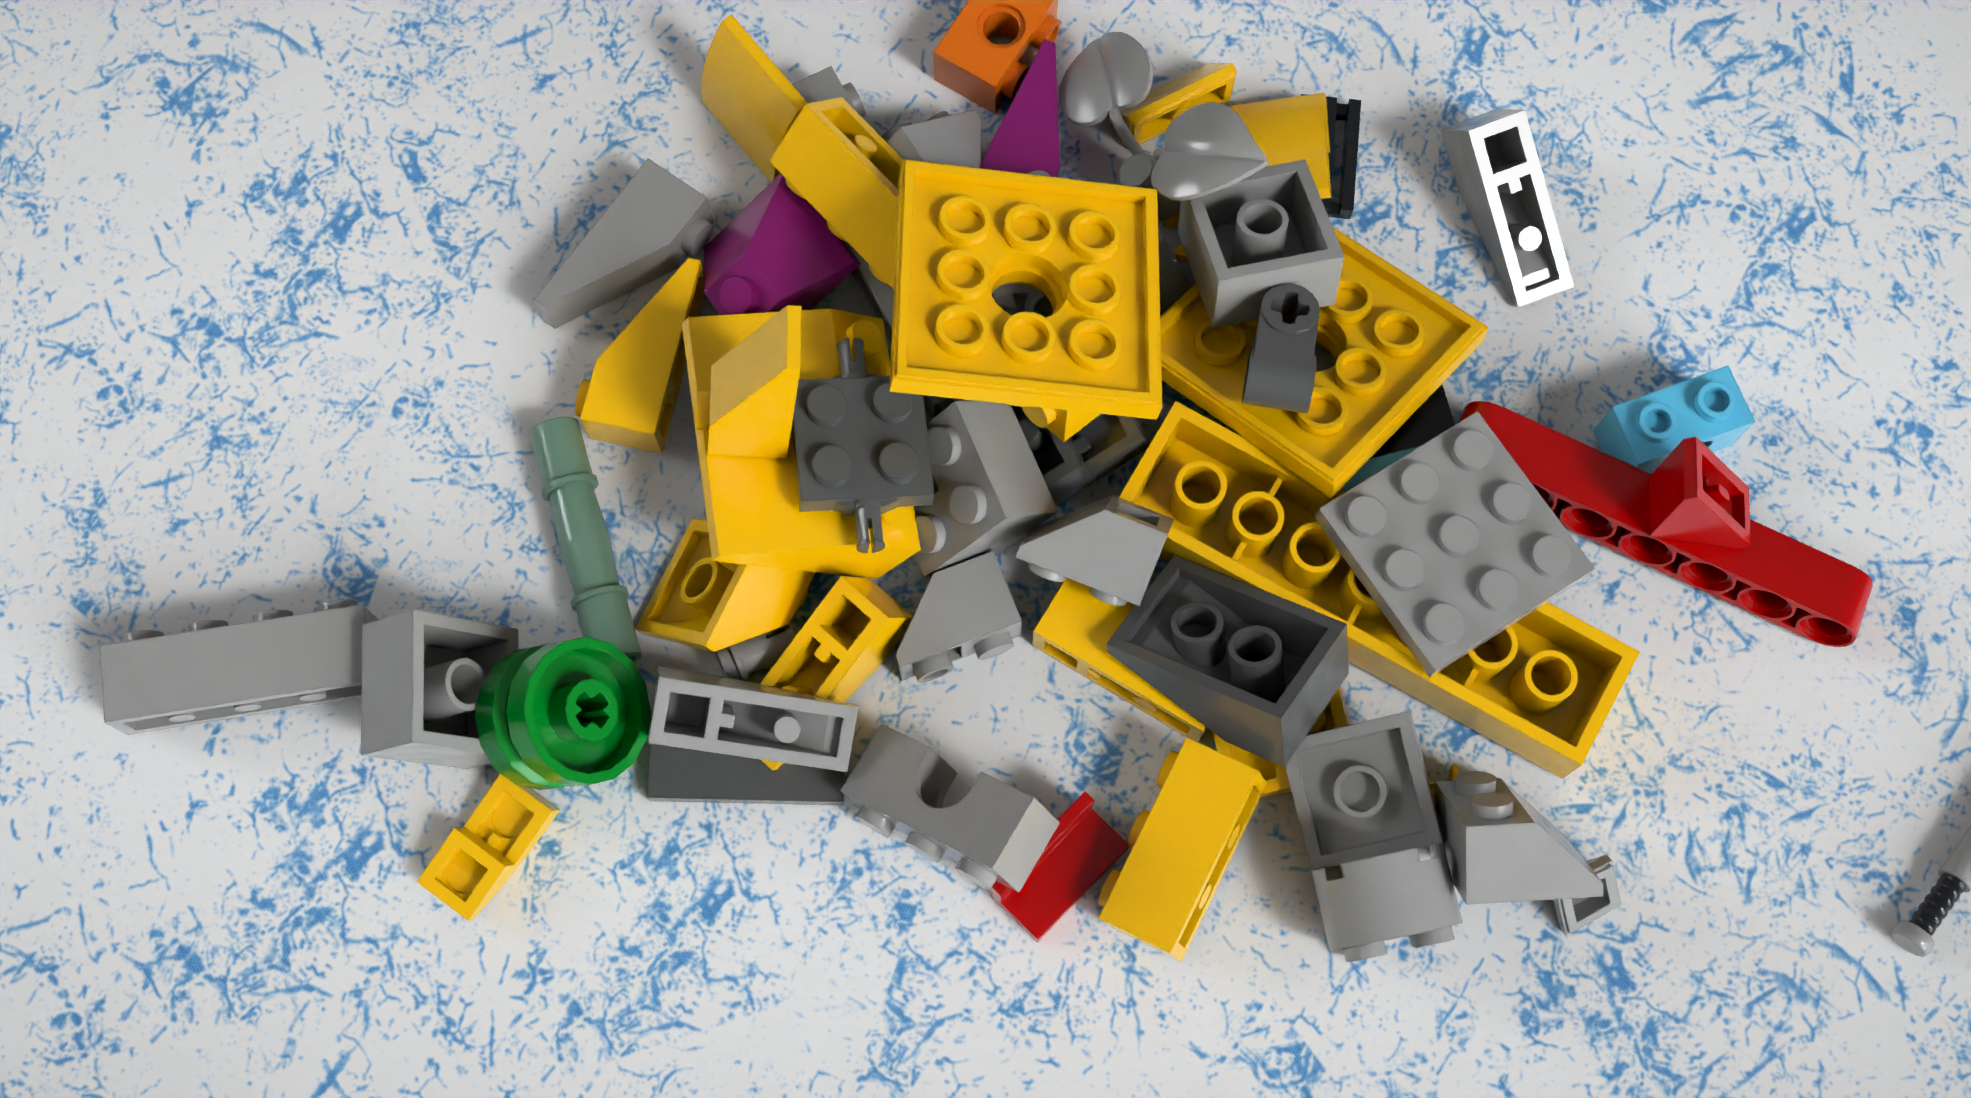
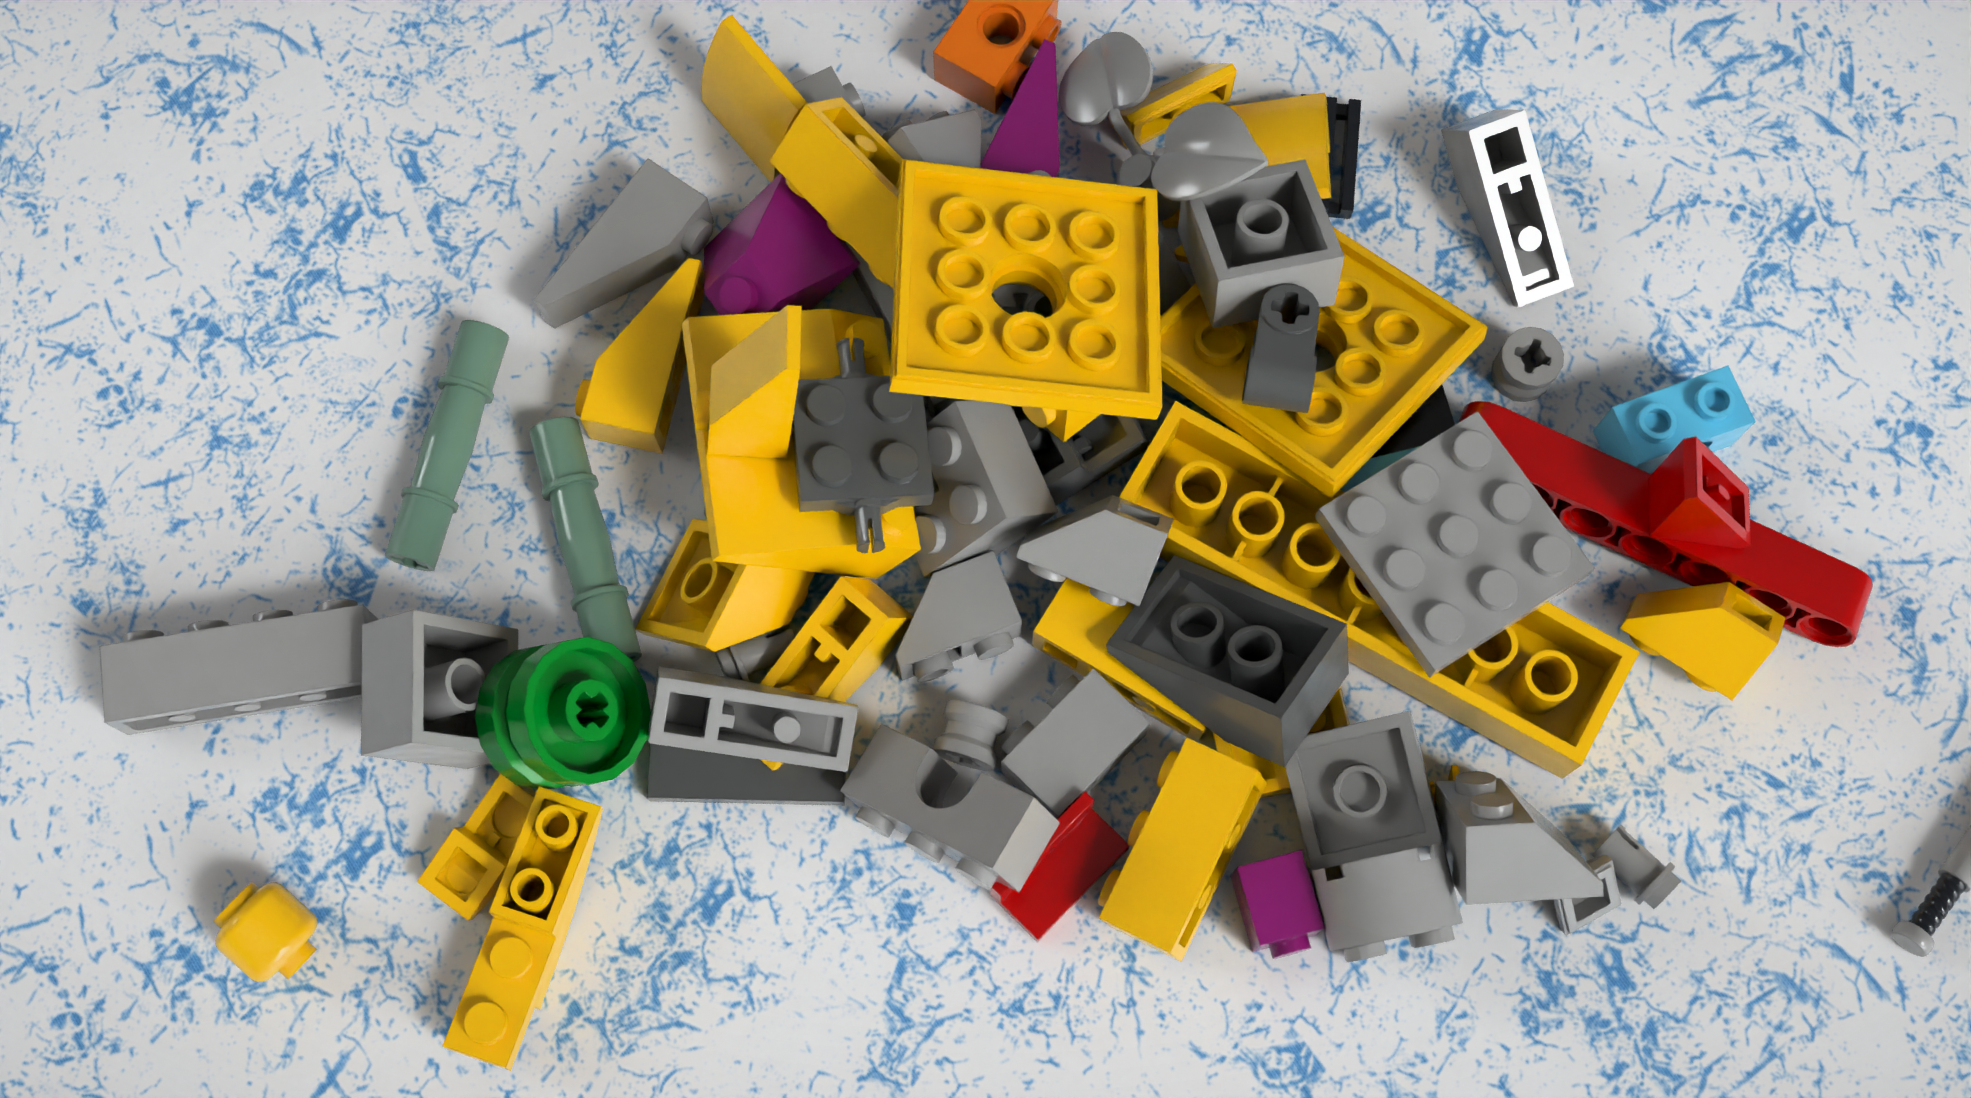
(266, 932): none -> yellow head
(447, 446): none -> sand green piece
(526, 929): none -> yellow slope
(970, 735): none -> light grey wheel
(1074, 743): none -> light grey brick
(1278, 904): none -> magenta brick
(1517, 375): none -> light grey wheel
(1638, 868): none -> light grey pin
(1707, 631): none -> yellow slope

